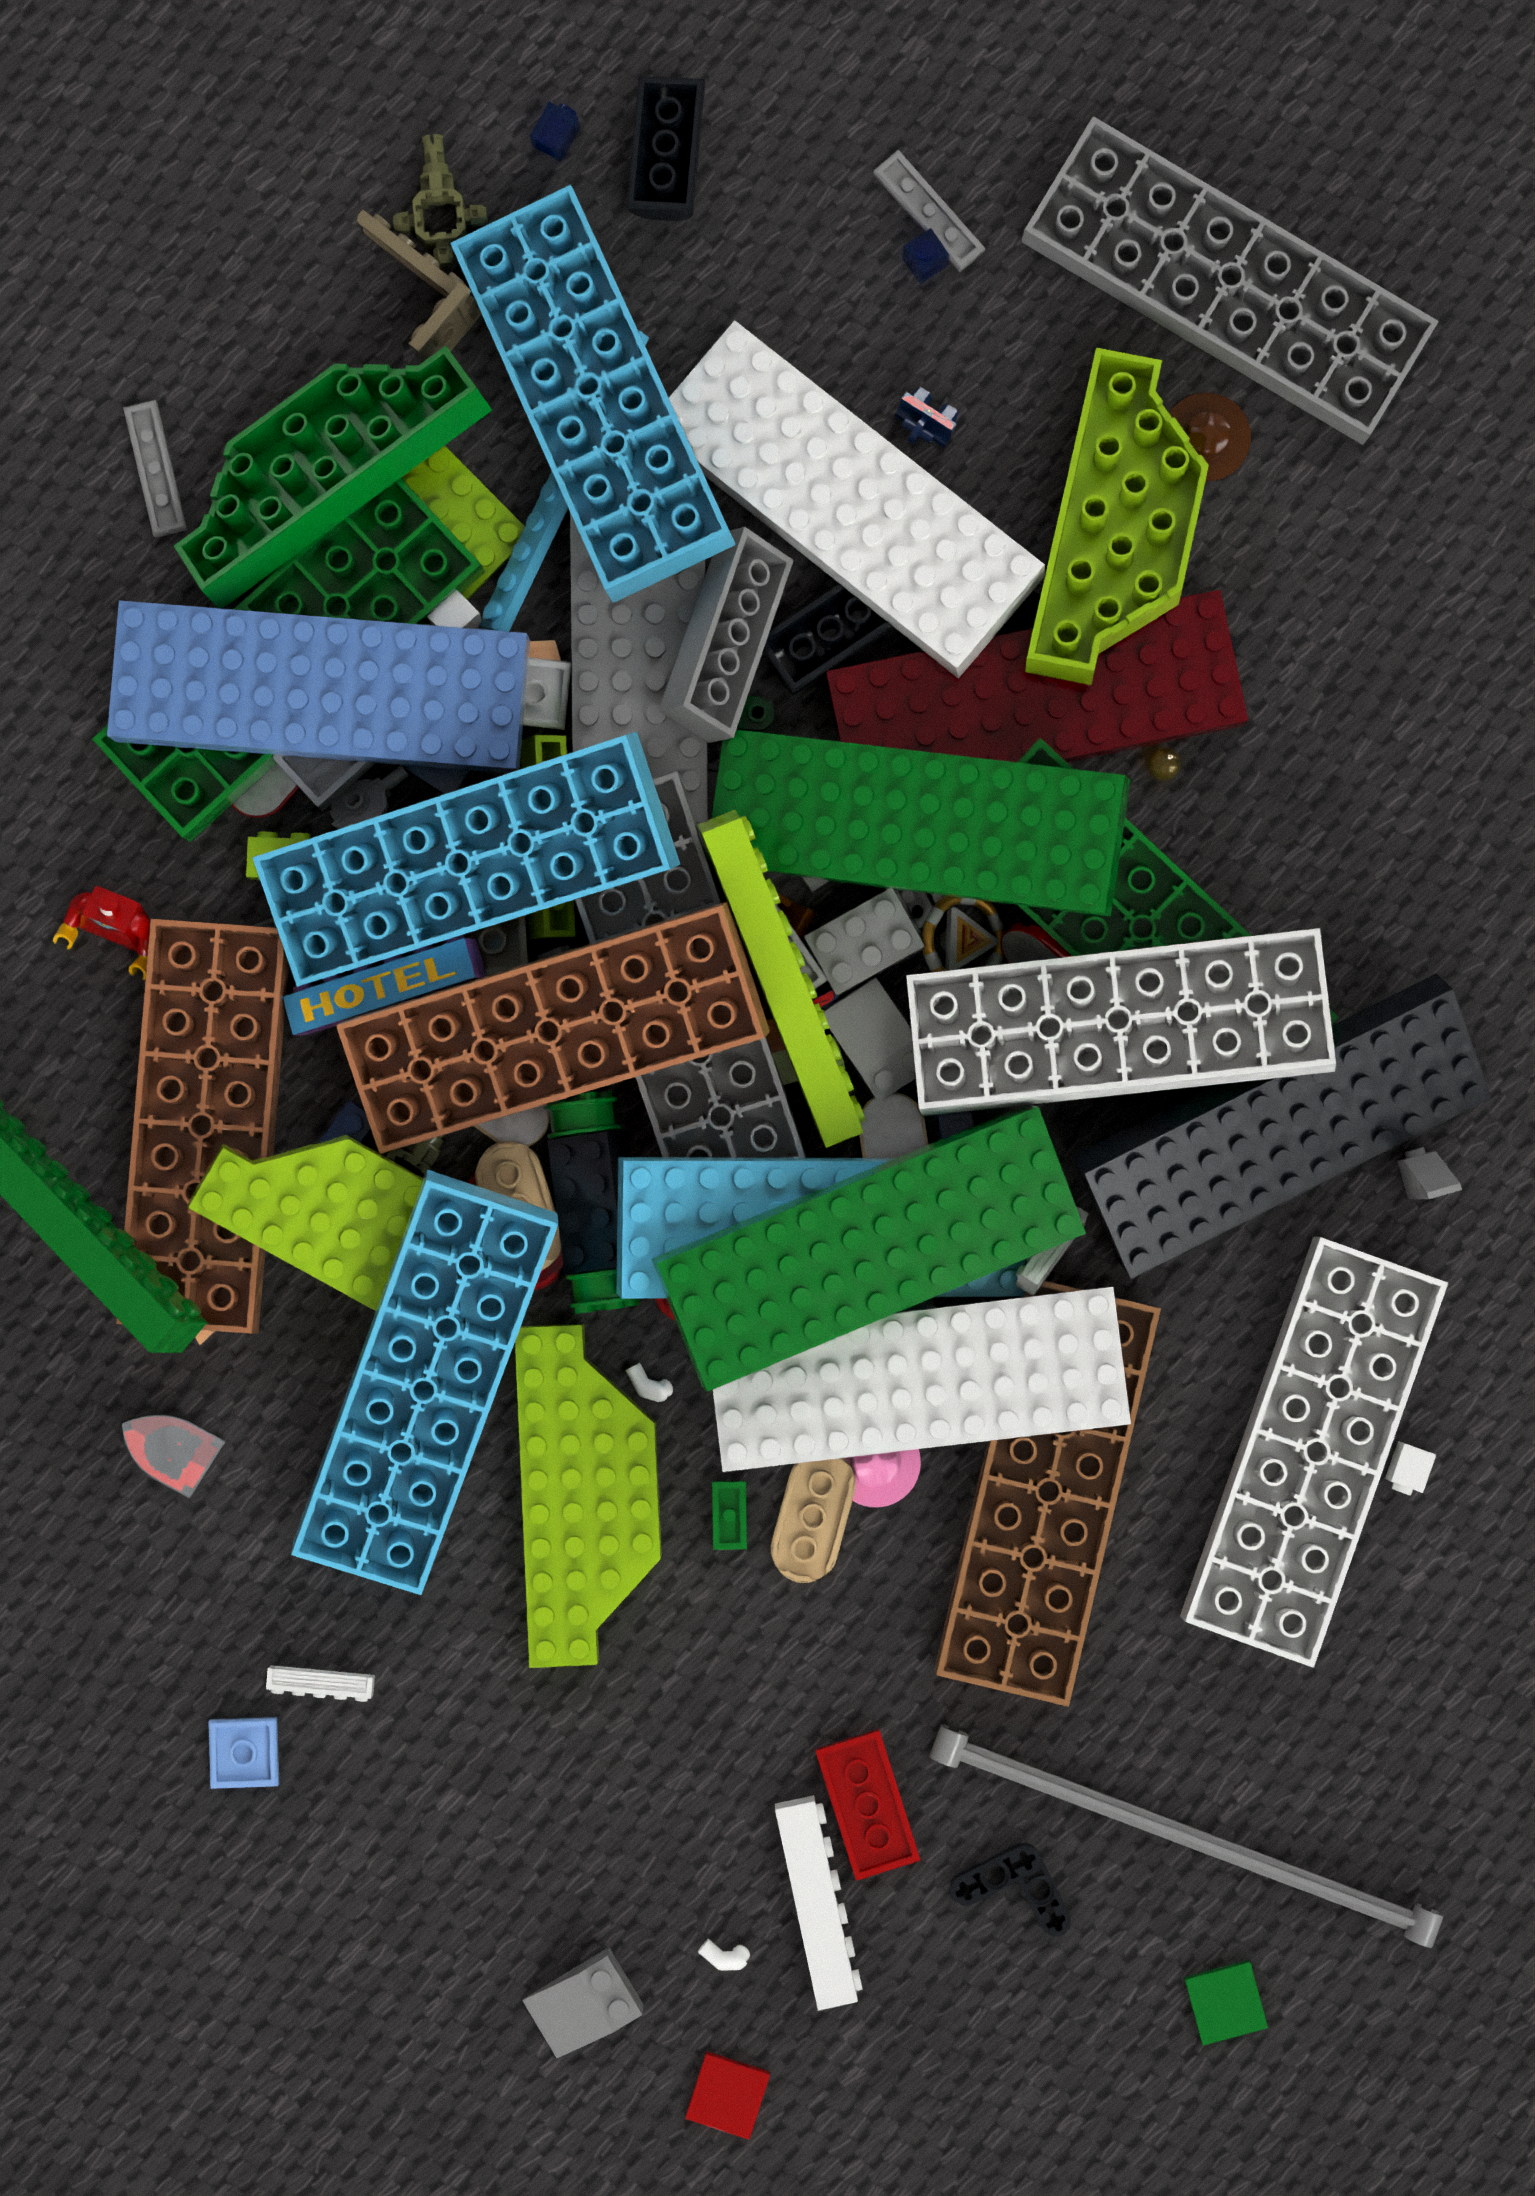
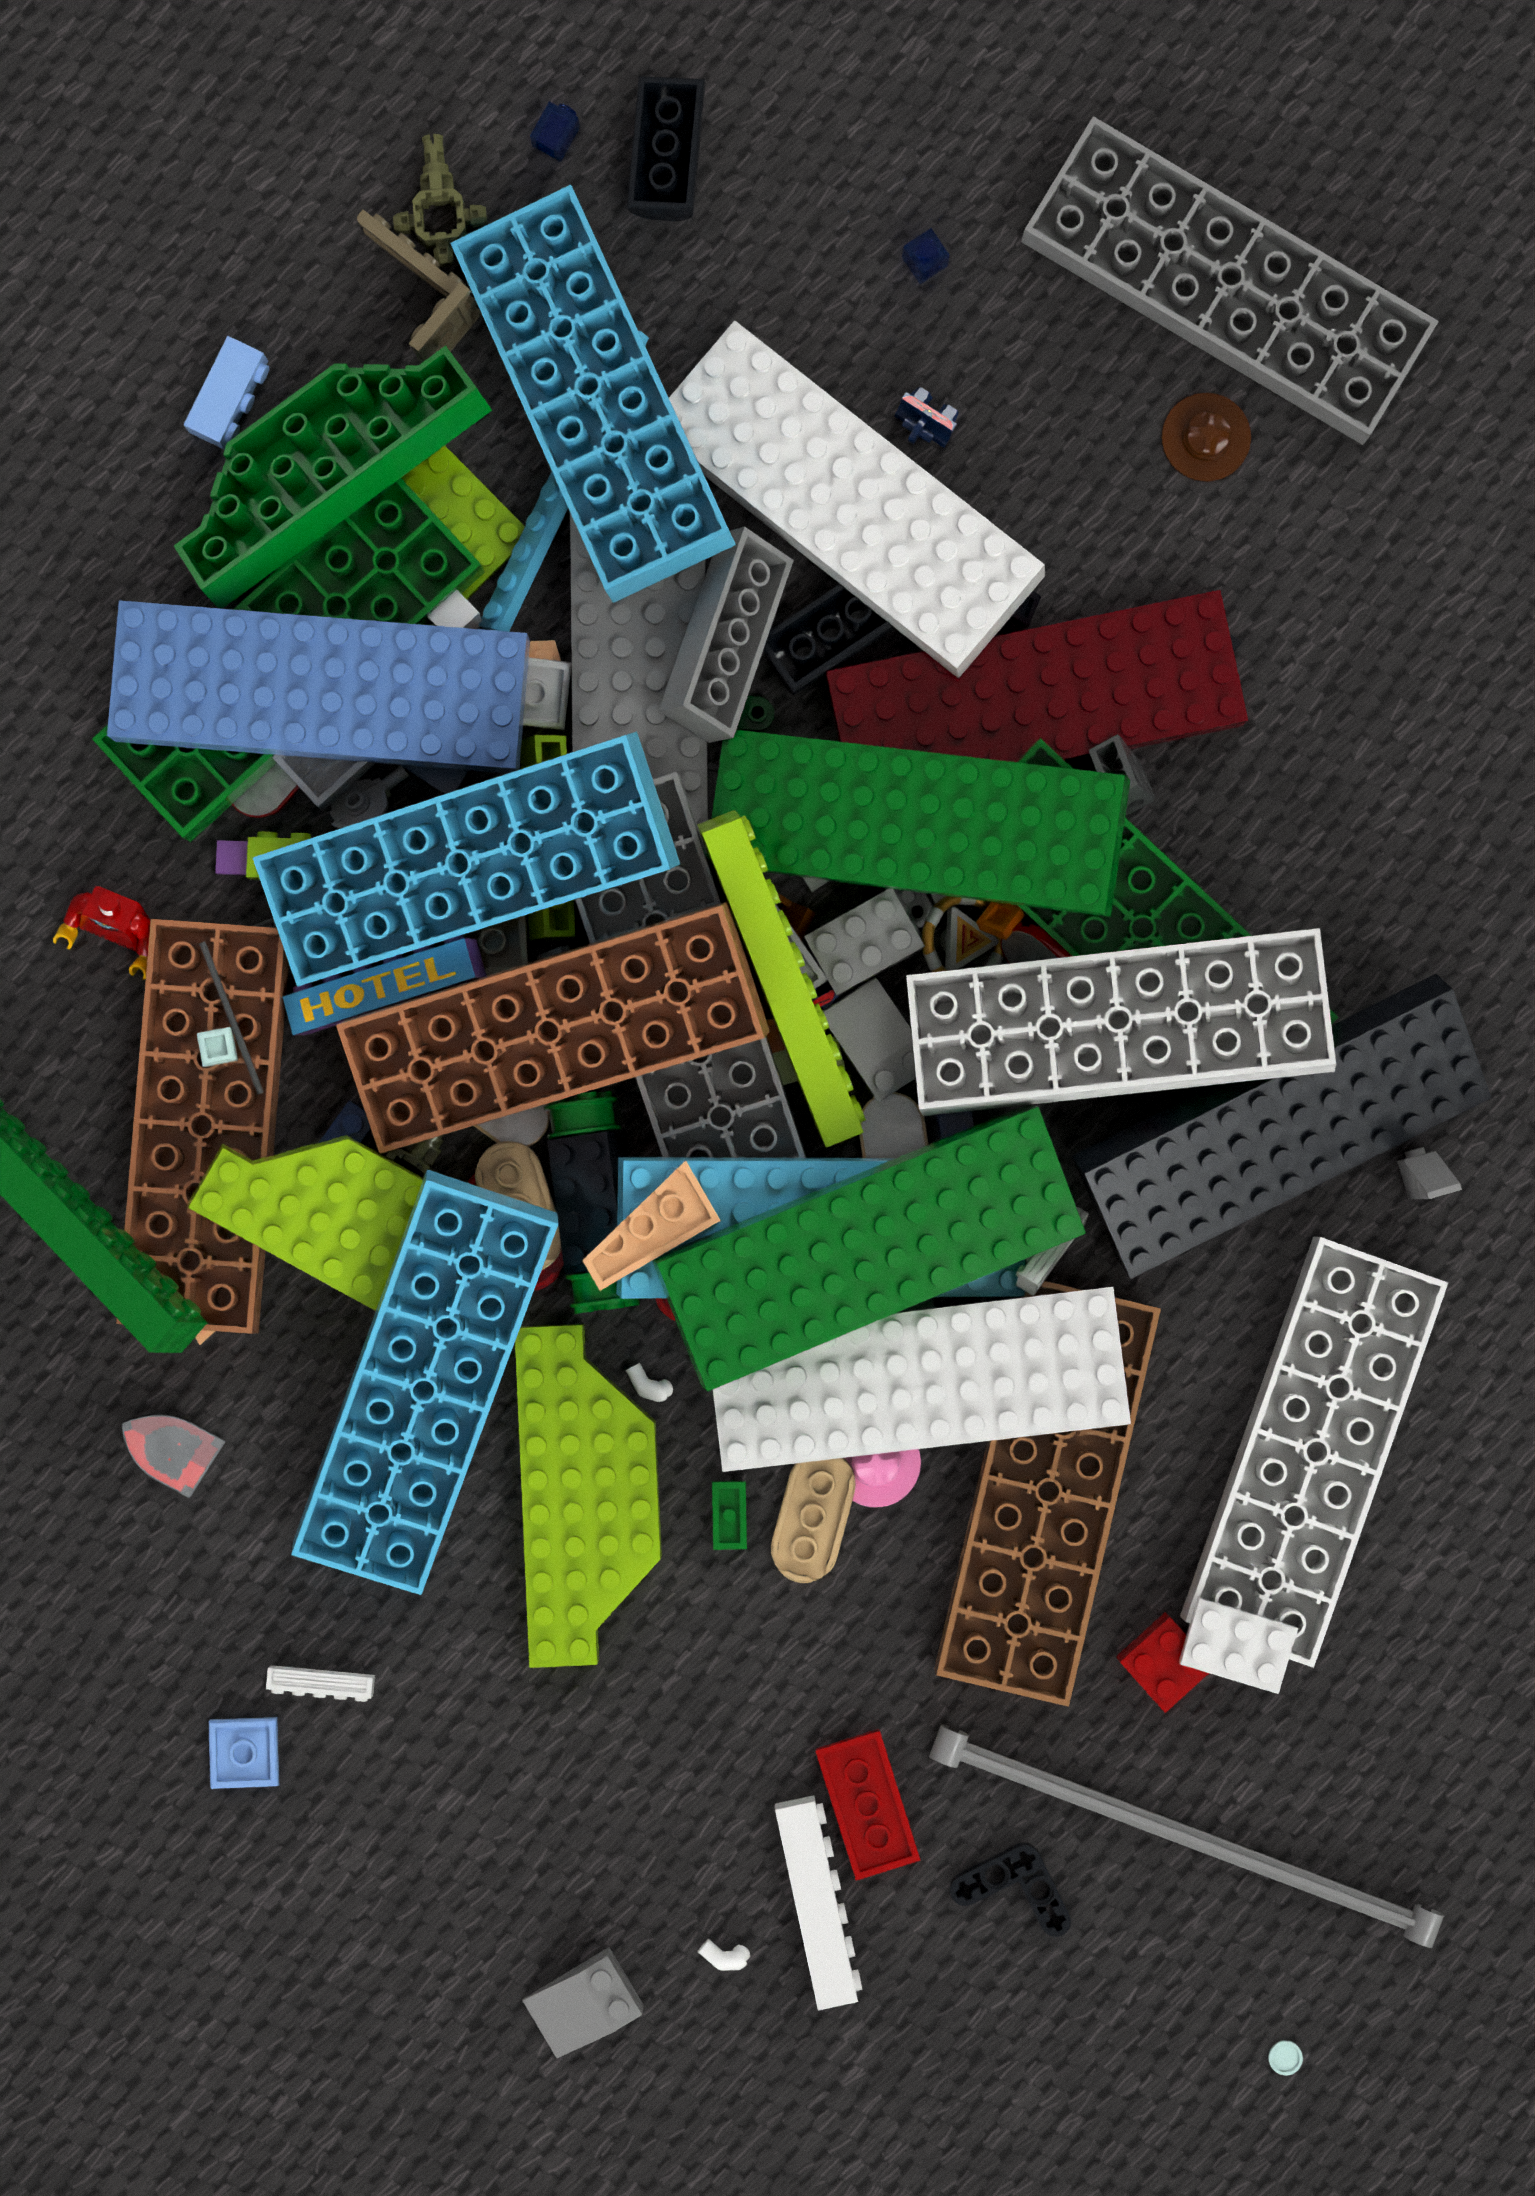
(155, 468): light grey tile -> none
(217, 1046): none -> light aqua tile
(227, 393): none -> light blue brick
(231, 857): none -> medium lavender tile
(231, 1018): none -> dark grey piece
(660, 1223): none -> light nougat wing
(727, 2095): red tile -> none
(928, 209): light grey tile -> none
(1000, 919): none -> orange tile
(1115, 750): none -> dark grey torso
(1120, 521): lime brick -> none
(1155, 1663): none -> red brick
(1164, 764): clear yellow tile -> none
(1225, 2002): green tile -> none
(1238, 1645): none -> white plate
(1285, 2057): none -> light aqua piece
(1409, 1468): white brick -> none

